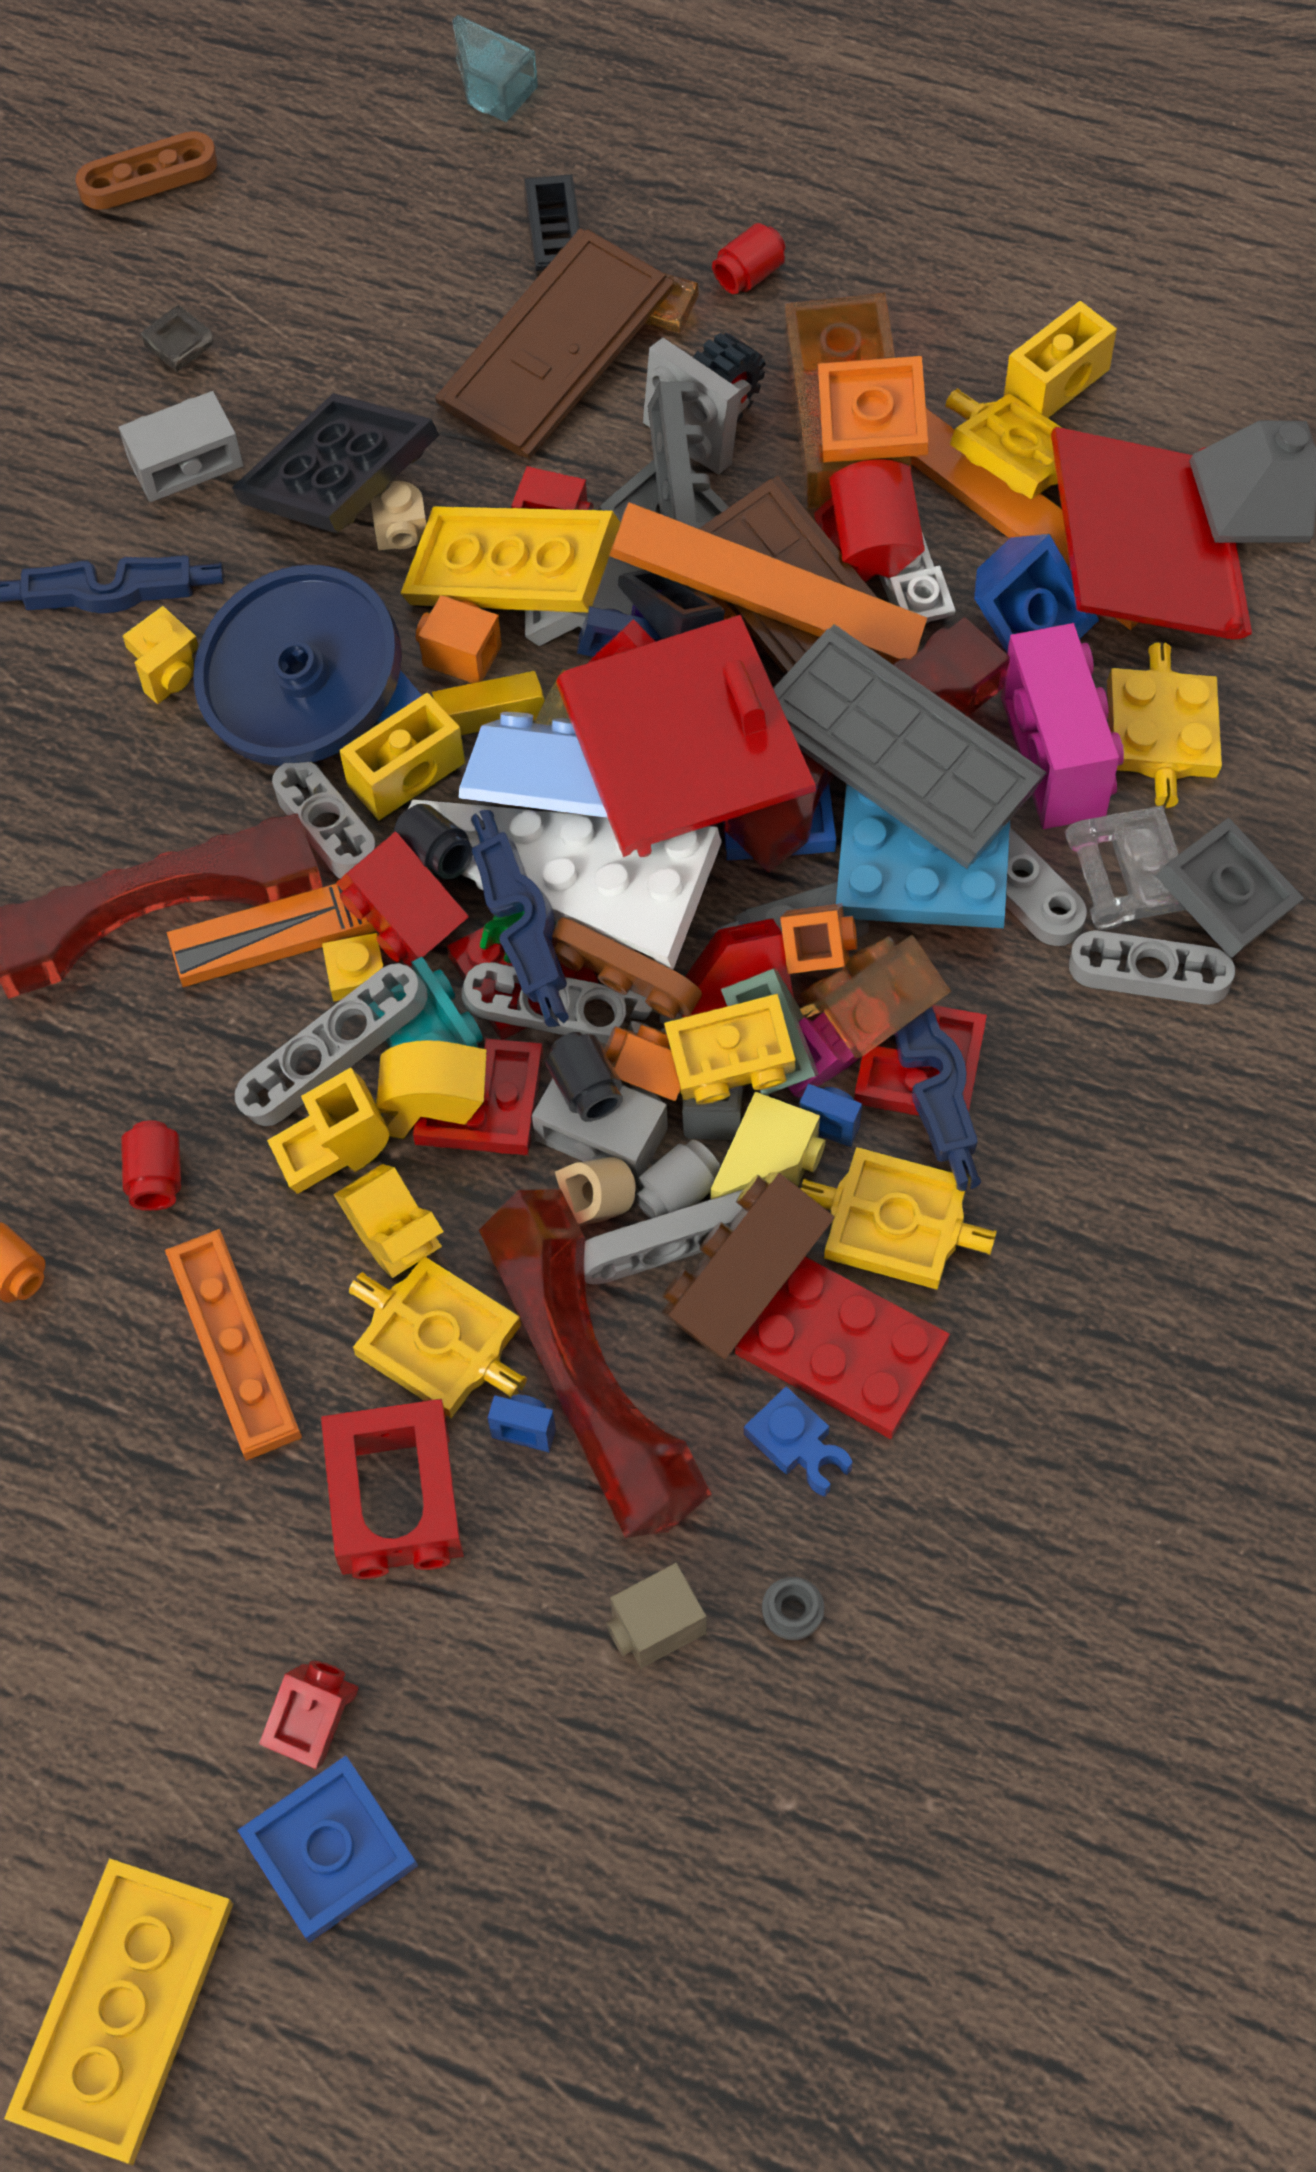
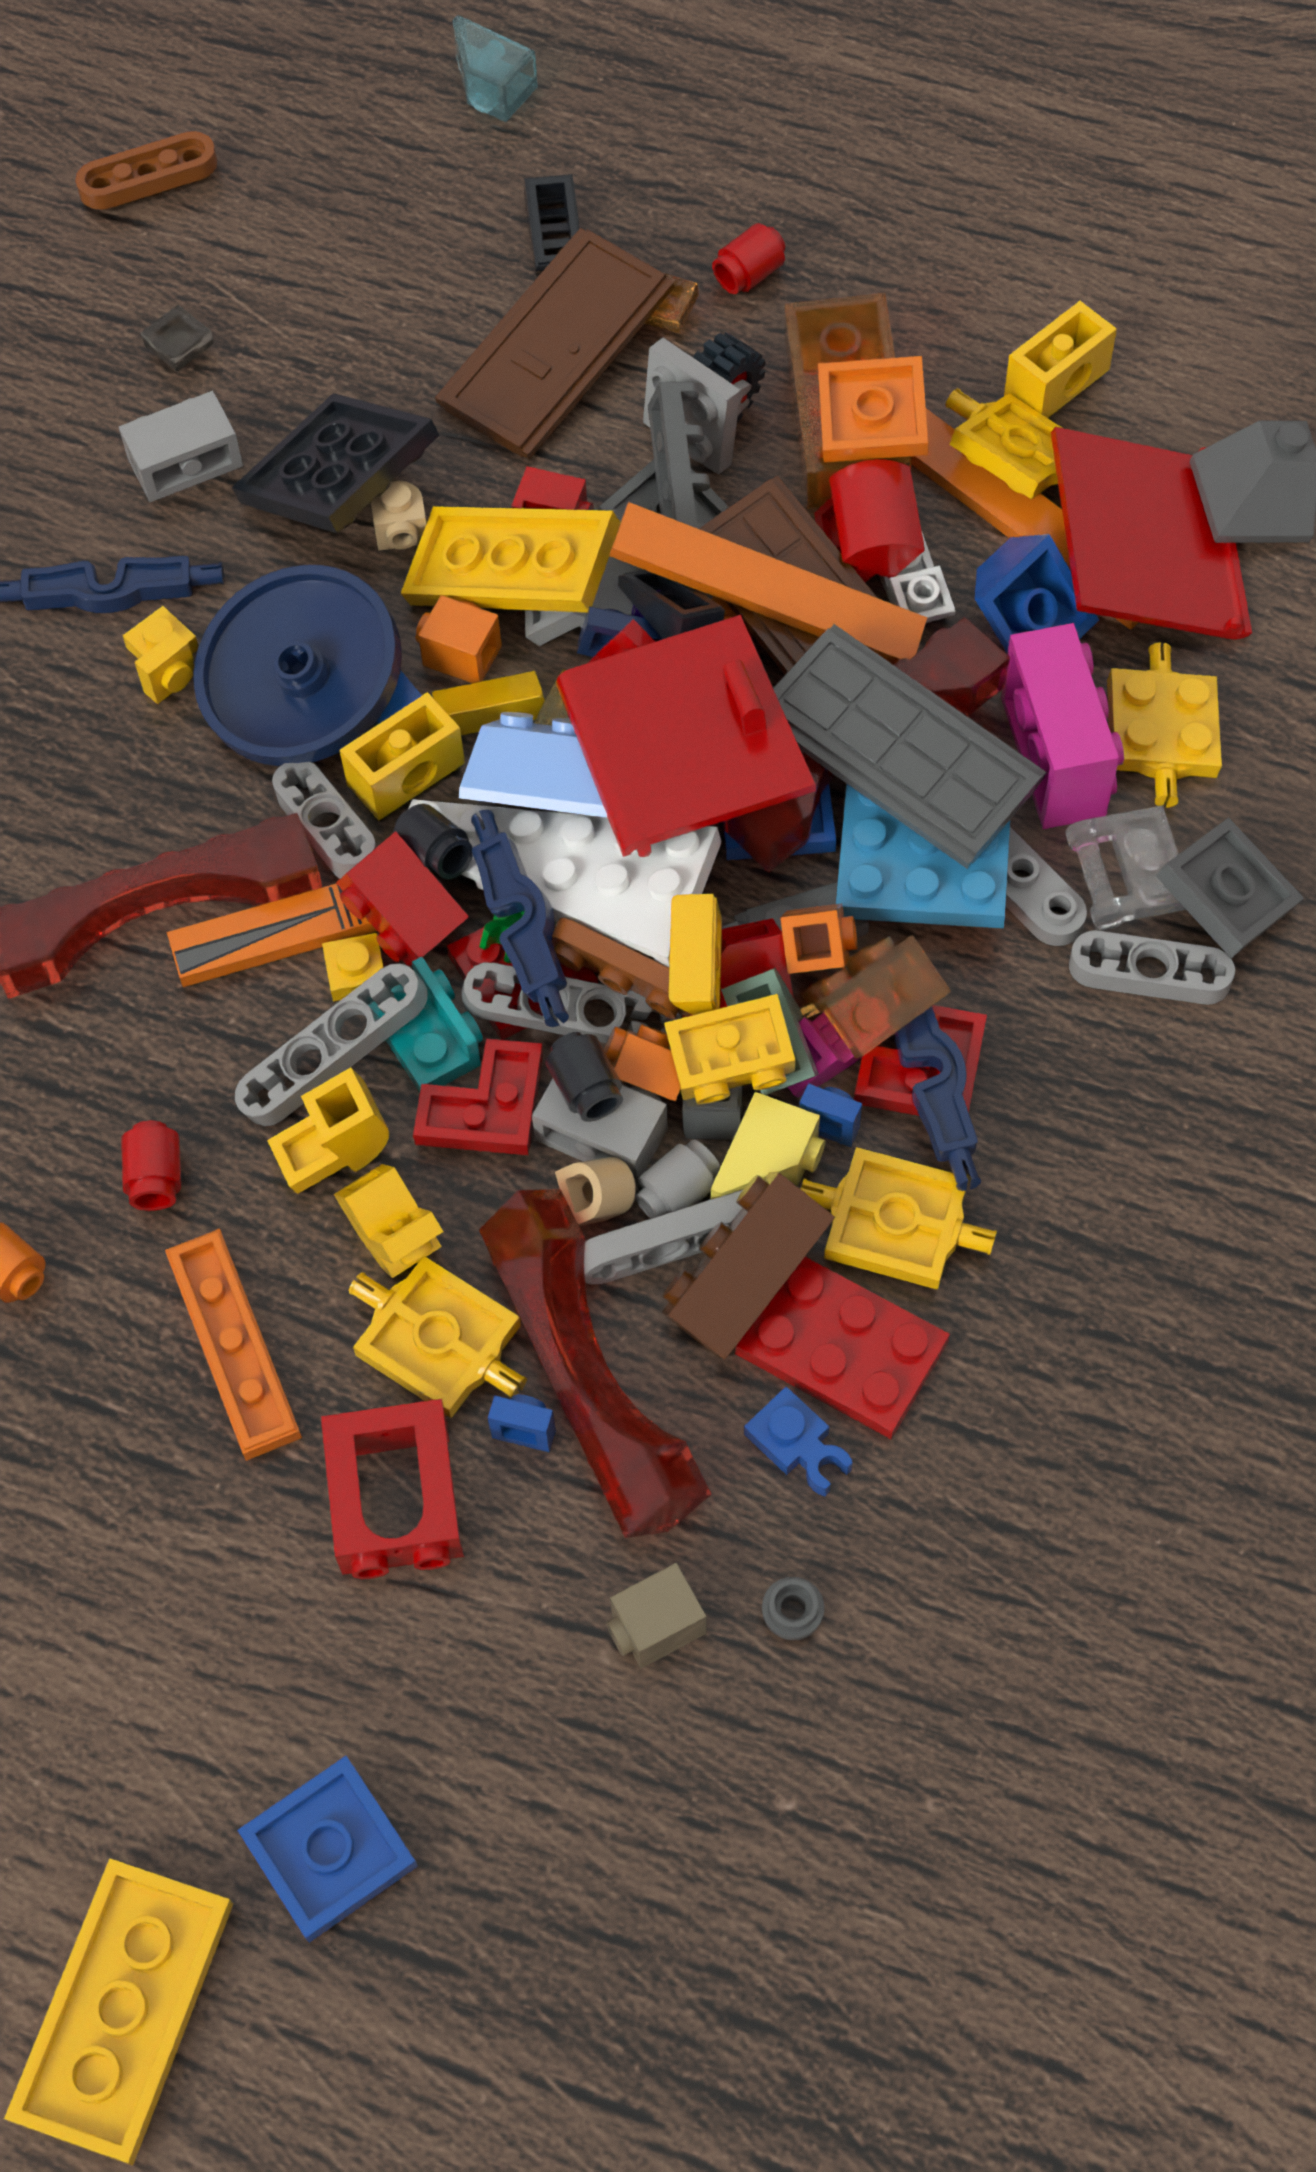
(307, 1712): bracket -> none
(431, 1082): yellow brick -> none
(695, 953): none -> yellow slope

